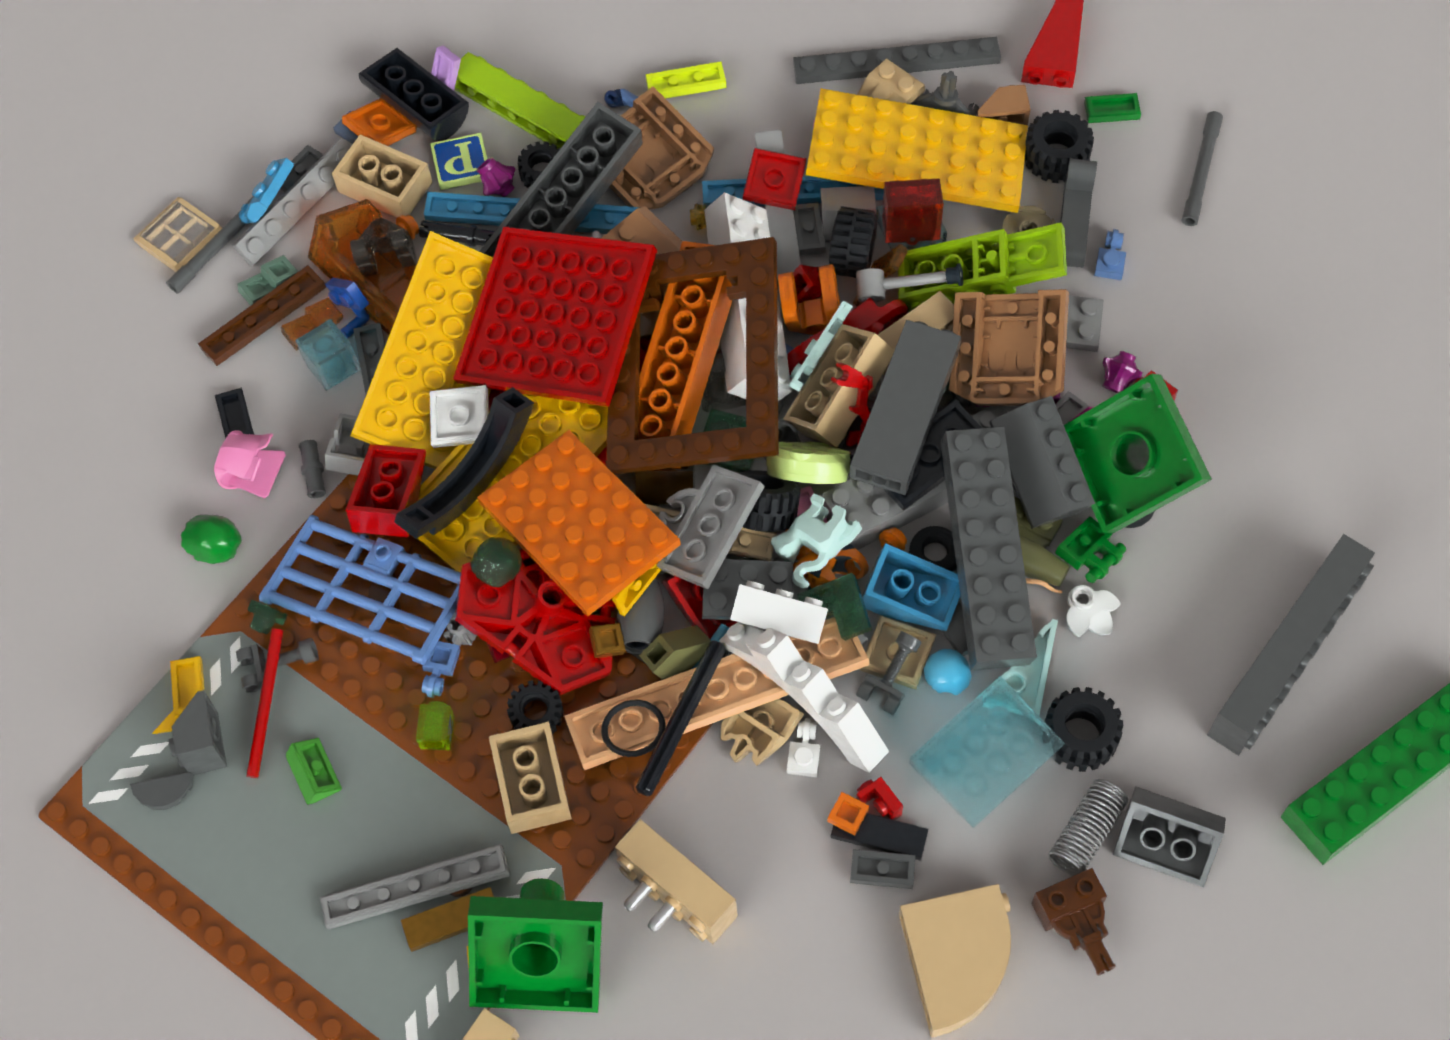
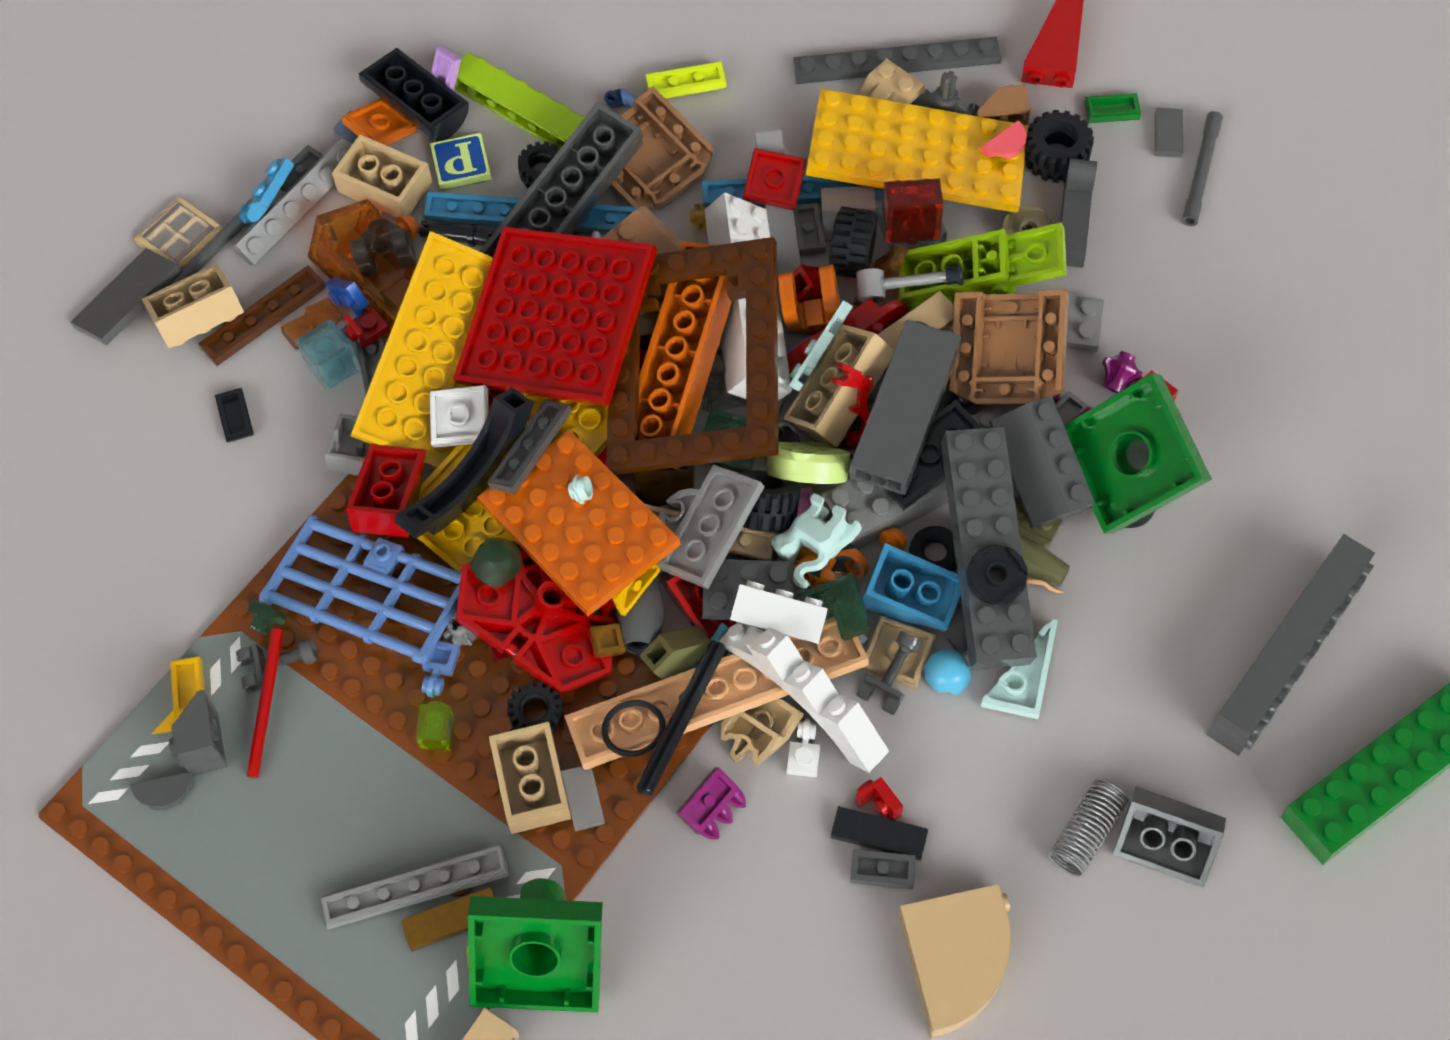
(123, 296): none -> dark grey tile
(193, 306): none -> tan brick
(211, 538): green hair -> none
(247, 466): bright pink piece -> none
(271, 276): sand green slope -> none
(312, 469): dark grey pin -> none
(312, 770): bright green slope -> none
(365, 328): none -> red bracket
(496, 177): magenta rock -> none
(529, 446): none -> dark grey tile
(580, 489): none -> light aqua plate
(582, 798): none -> light grey tile
(676, 882): tan piece -> none
(710, 803): none -> magenta plate
(848, 813): orange plate -> none
(985, 587): none -> black tile
(986, 752): clear light blue slope -> none
(1007, 143): none -> coral tile
(1078, 915): reddish brown brick -> none
(1082, 545): green plate -> none
(1094, 614): white plate -> none
(1097, 711): black tyre -> none
(1110, 261): medium blue plate -> none
(1168, 132): none -> dark grey tile

